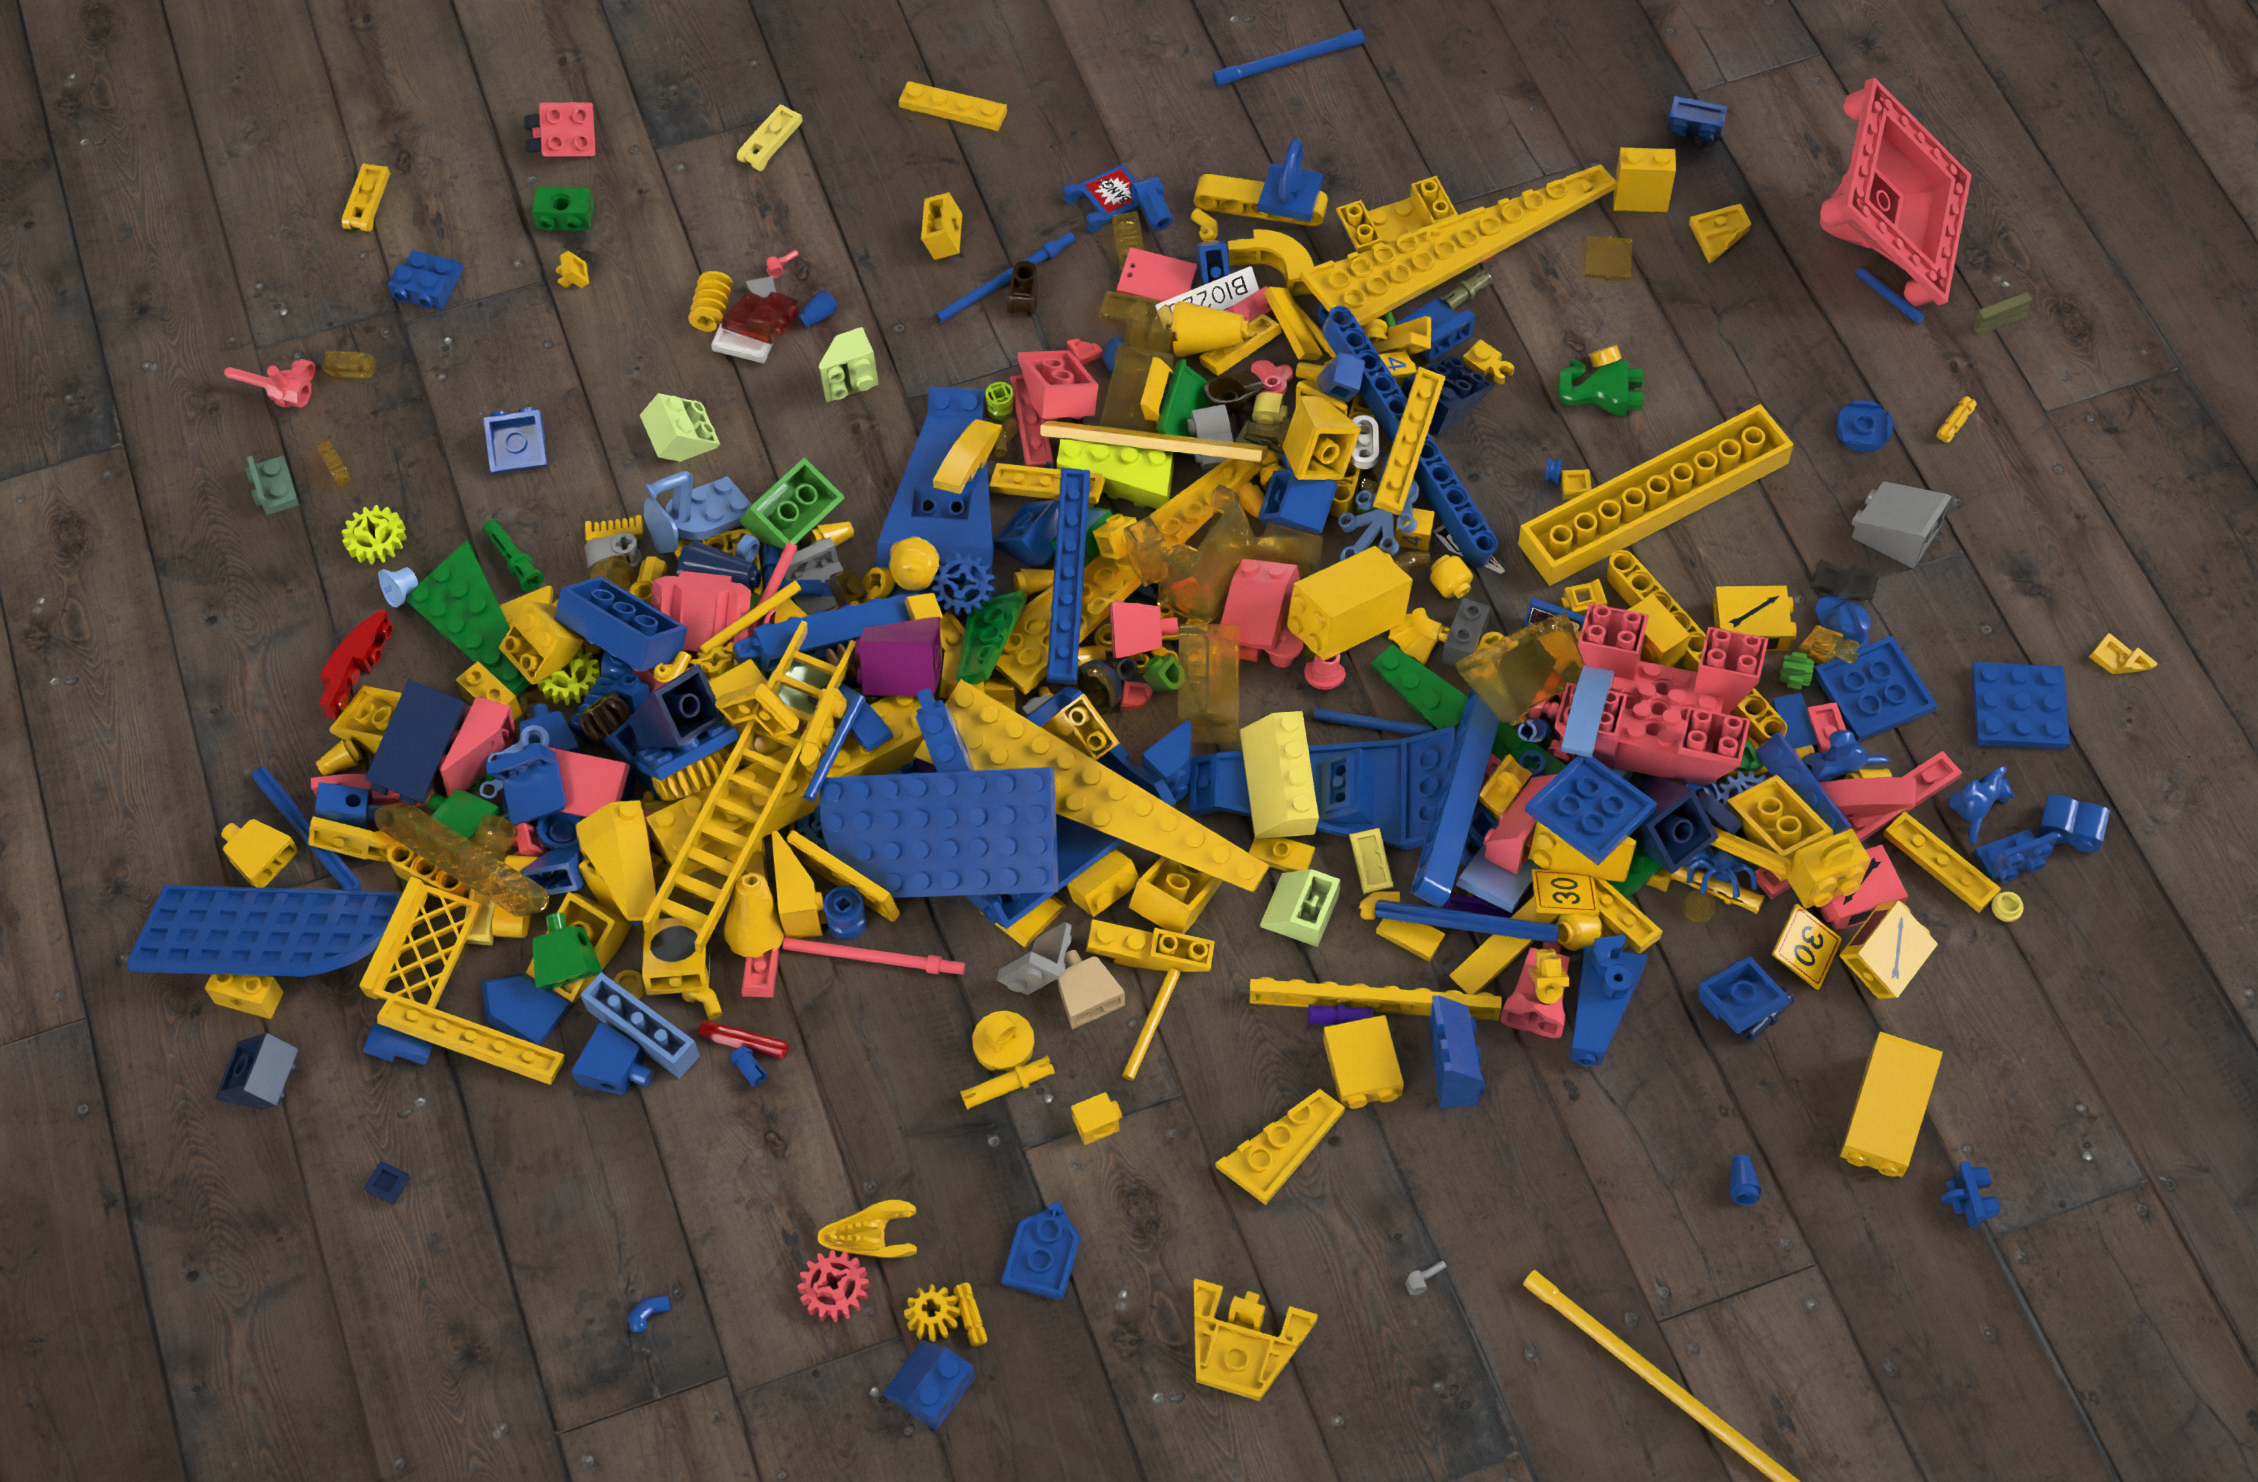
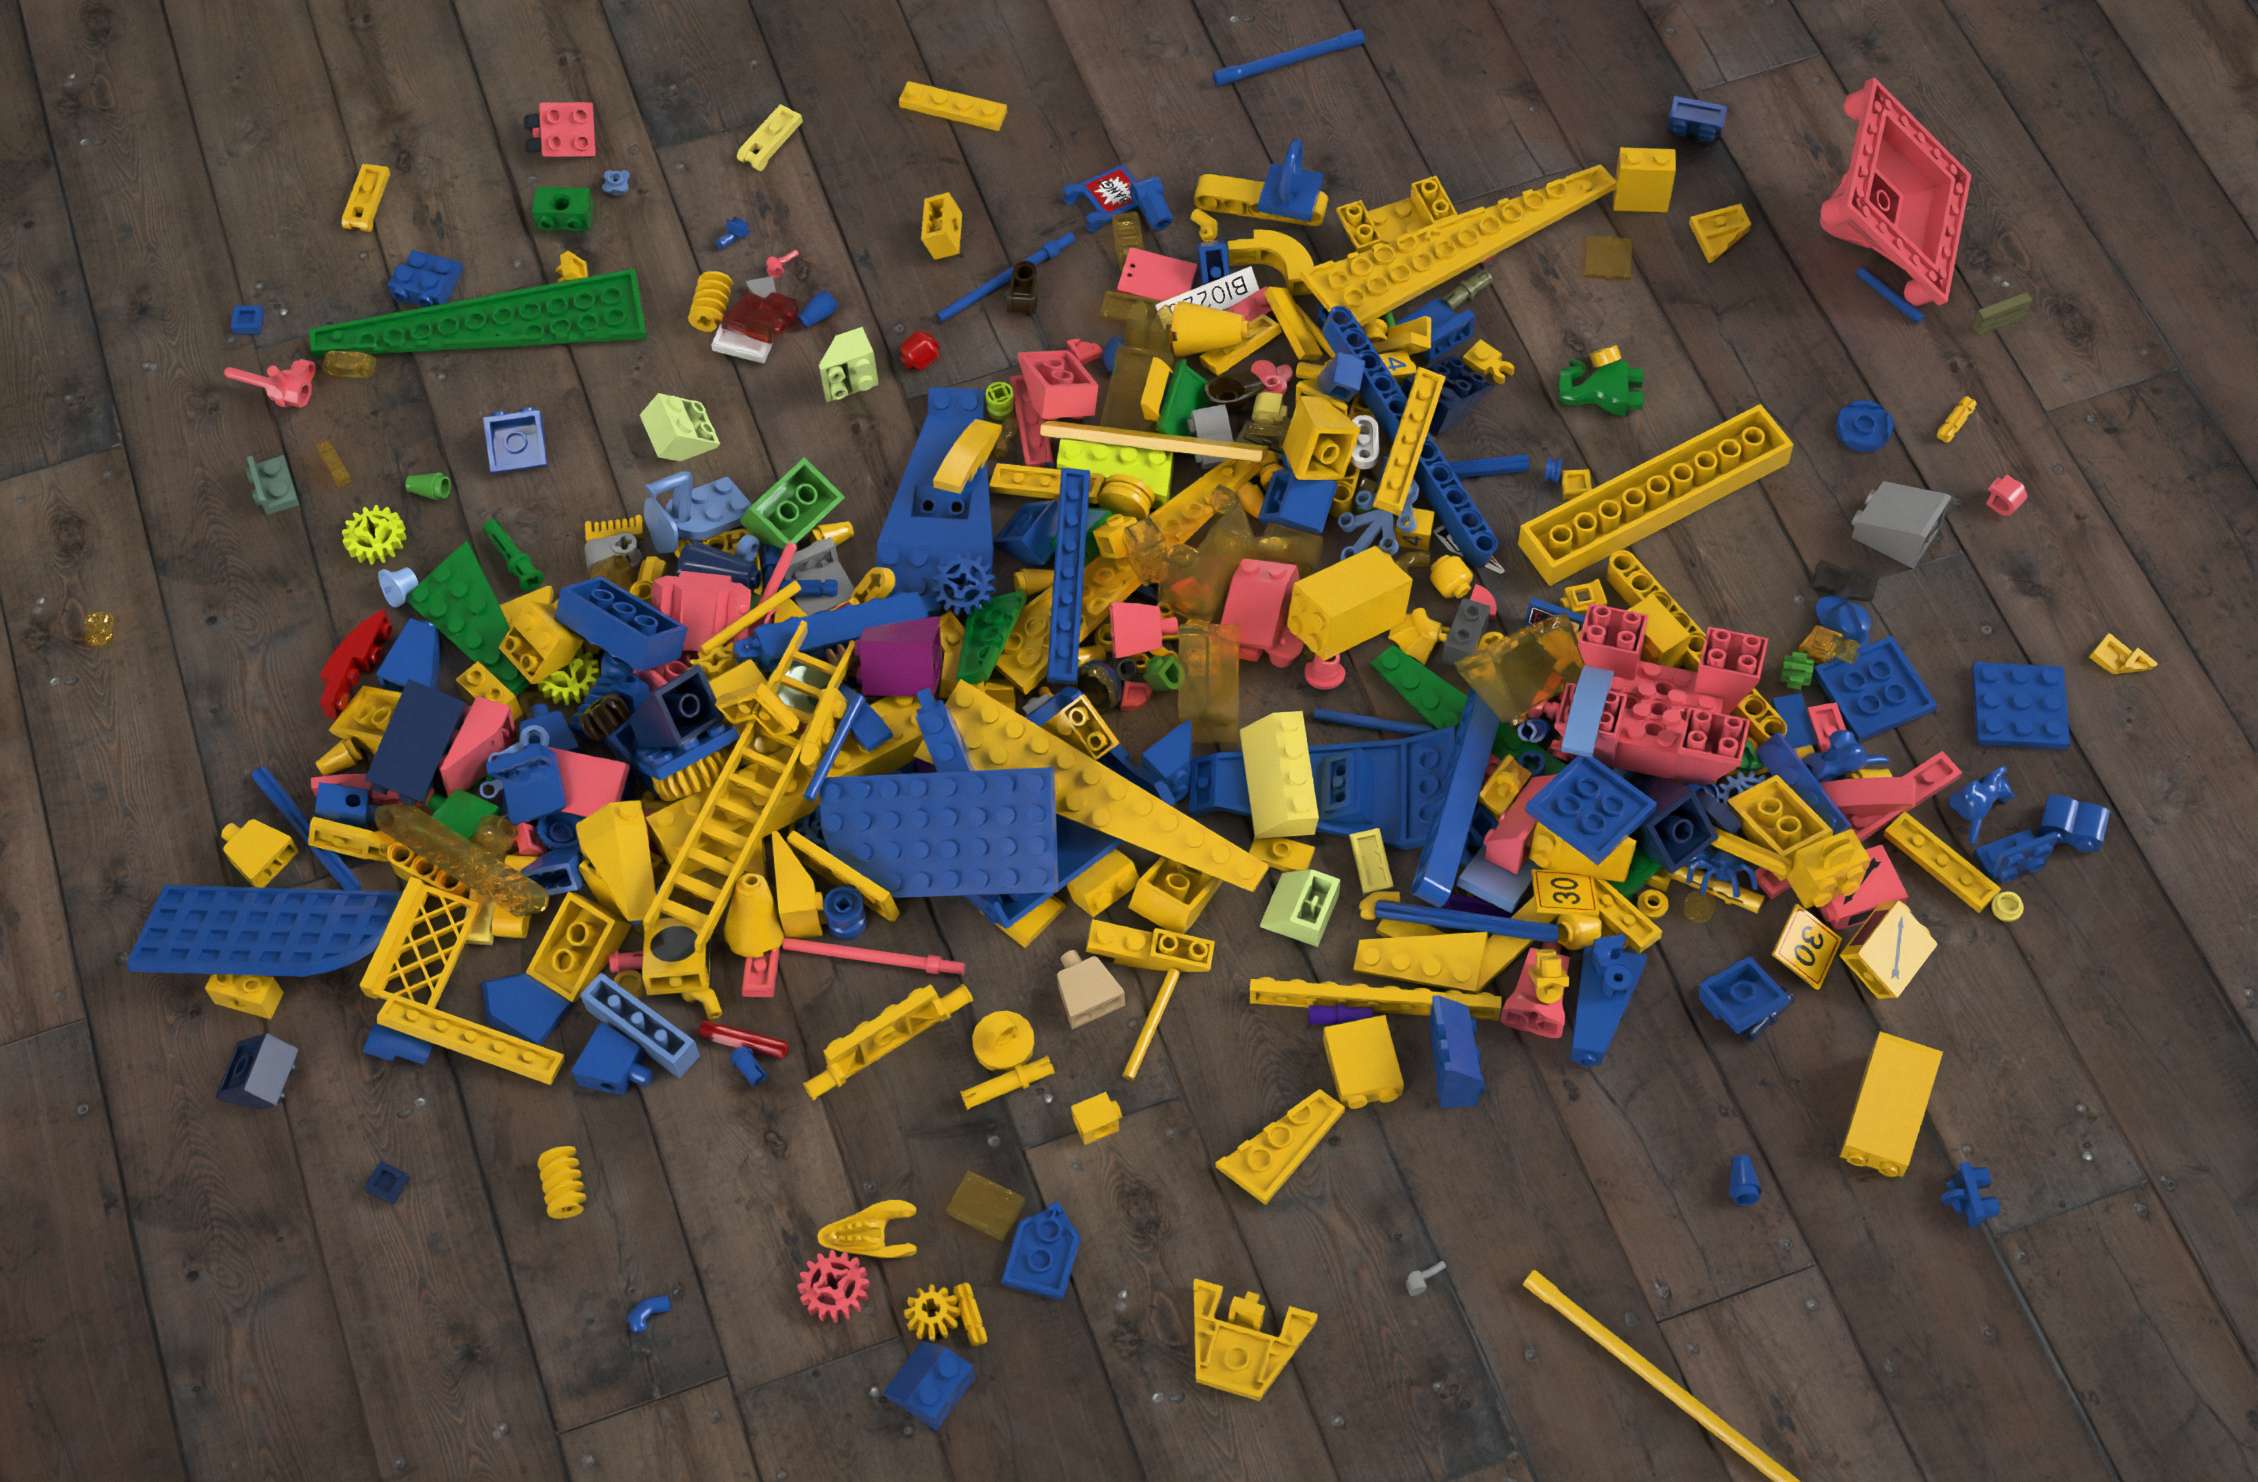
(99, 629): none -> clear yellow wheel
(247, 320): none -> blue tile
(412, 657): none -> blue slope
(429, 485): none -> bright green cone
(556, 313): none -> green wing
(560, 1182): none -> yellow piece
(563, 955): green torso -> none
(616, 182): none -> medium blue plate
(626, 961): none -> coral pin
(668, 672): yellow arm -> none
(736, 228): none -> blue plate
(846, 586): dark brown bracket -> none
(883, 1034): none -> yellow plate
(913, 563): yellow hair -> none
(919, 351): none -> red head
(923, 606): yellow tile -> none
(985, 1205): none -> clear yellow plate
(1040, 965): light grey bracket -> none
(1126, 496): none -> yellow head
(1428, 960): none -> yellow wing
(1483, 596): none -> coral tile
(1490, 466): none -> blue axle
(1649, 911): none -> yellow plate
(1756, 612): yellow brick -> none
(2006, 495): none -> coral plate

